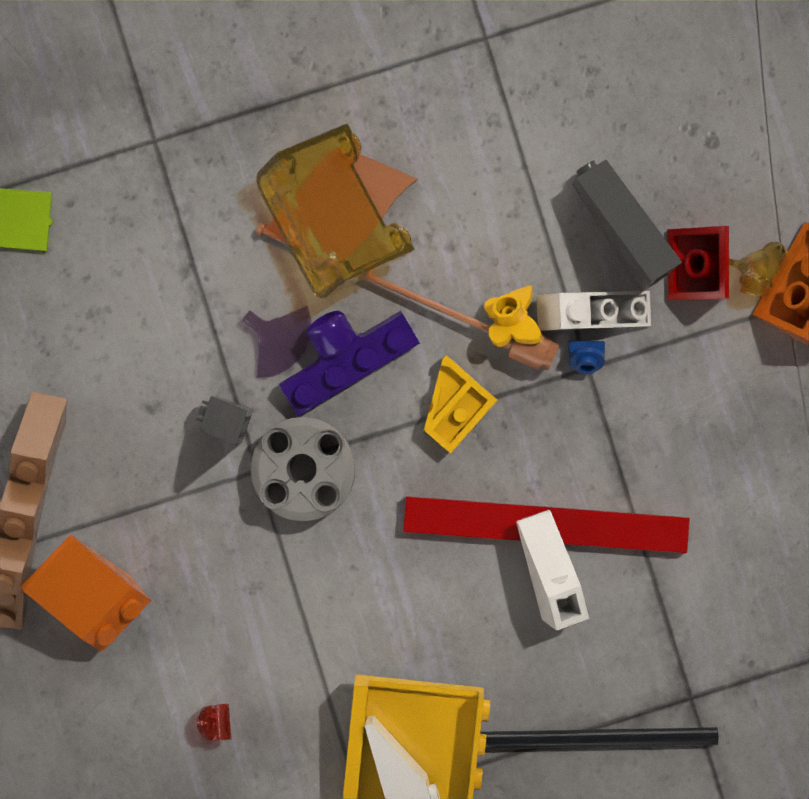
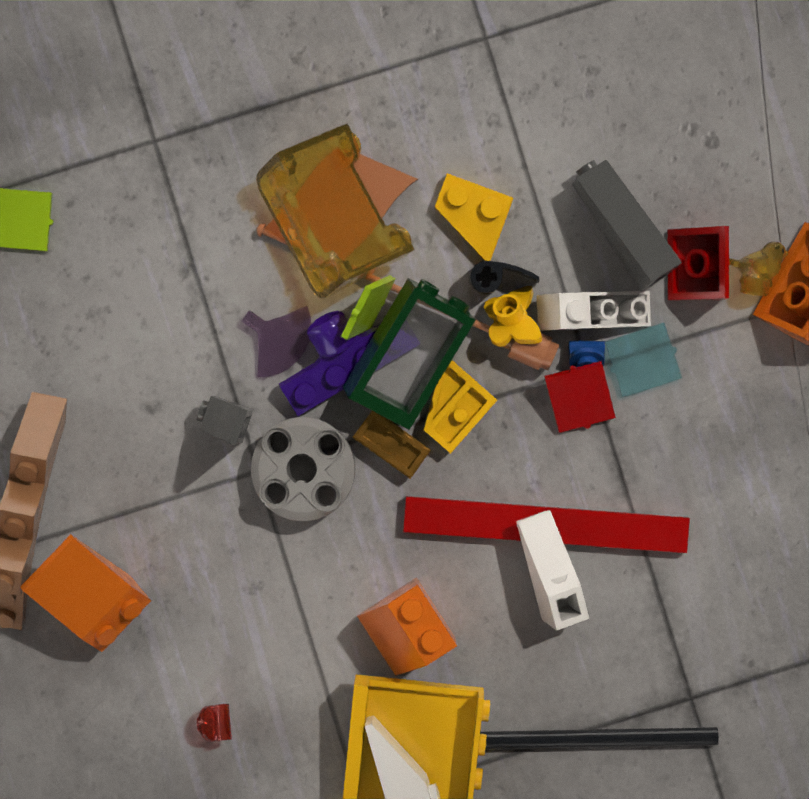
(368, 307): none -> lime piece
(391, 444): none -> pearl gold plate
(408, 629): none -> orange slope
(409, 352): none -> window
(474, 212): none -> yellow wing
(497, 269): none -> black panel
(580, 396): none -> red piece
(643, 359): none -> clear light blue piece

